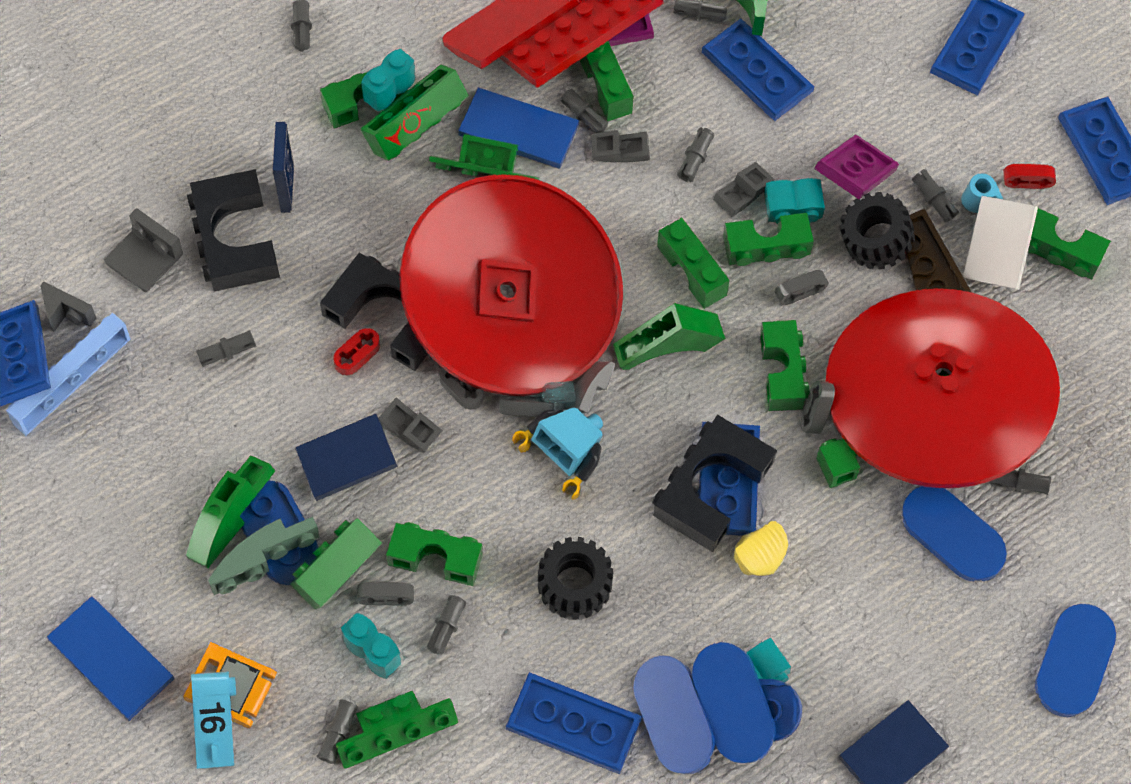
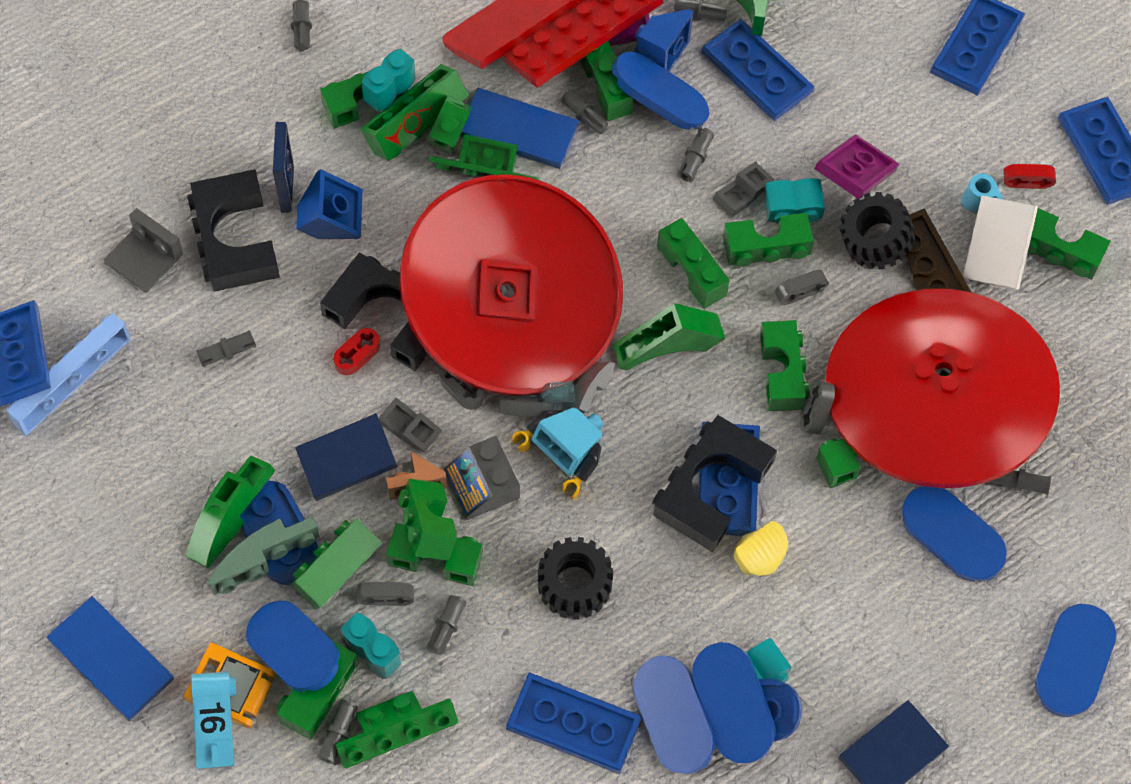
(61, 304): dark grey slope -> none
(293, 646): none -> blue tile
(308, 710): none -> green brick
(330, 208): none -> blue slope
(422, 471): none -> nougat slope
(423, 511): none -> green arch
(449, 125): none -> green torso
(482, 478): none -> dark grey slope
(614, 147): dark grey slope -> none
(660, 90): none -> blue tile
(665, 37): none -> blue slope
(935, 195): dark grey pin -> none

